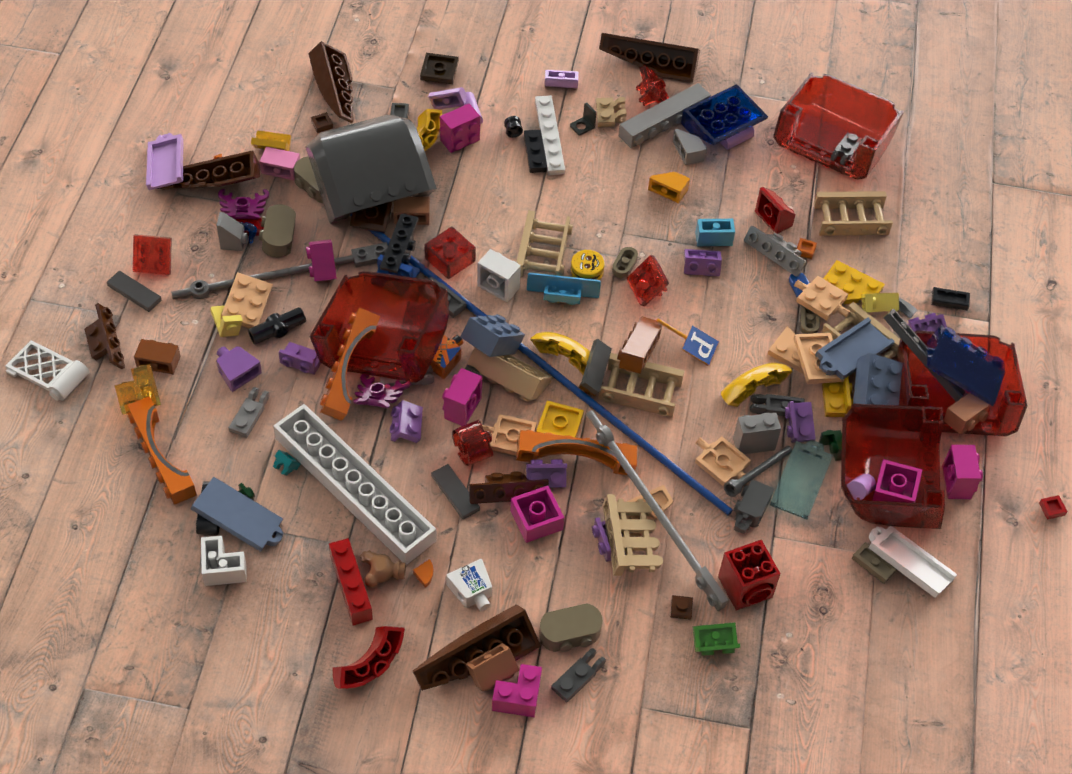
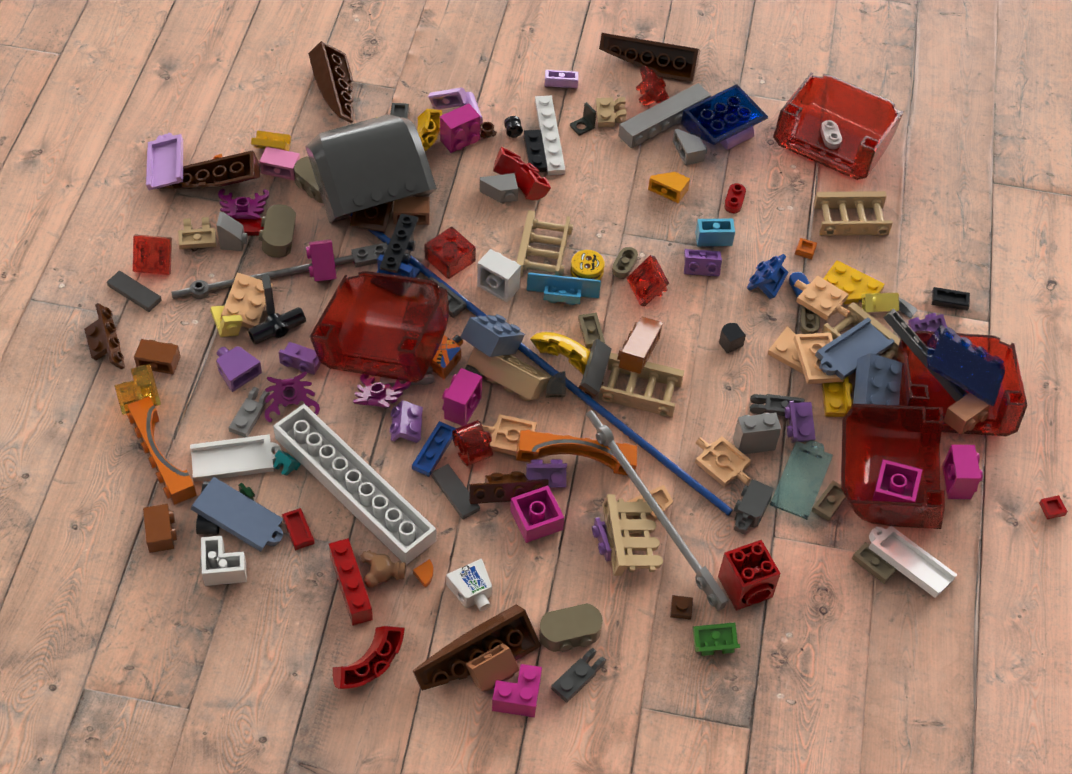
(63, 380): white piece -> none
(158, 528): none -> dark orange brick
(197, 238): none -> tan plate
(233, 457): none -> white piece
(252, 230): clear blue animal -> none
(268, 294): none -> dark grey tile
(289, 392): none -> magenta animal
(298, 529): none -> red tile
(322, 122): reddish brown plate -> none
(337, 400): orange arch -> none
(433, 449): none -> blue plate
(439, 68): dark brown plate -> none
(487, 130): none -> reddish brown plate
(500, 187): none -> light grey slope
(526, 175): none -> red brick
(556, 386): none -> clear smoke brick
(560, 419): yellow plate -> none
(590, 329): none -> dark tan plate
(697, 343): blue piece -> none
(731, 337): none -> black piece
(734, 486): dark grey piece -> none
(735, 198): none -> red plate
(746, 383): yellow brick -> none
(769, 276): none -> blue bracket
(774, 211): red slope -> none
(776, 249): light grey bracket -> none
(829, 501): none -> dark tan plate
(831, 134): none -> white plate
(834, 440): dark green bracket -> none
(846, 148): dark grey hinge -> none
(862, 486): lavender brick -> none

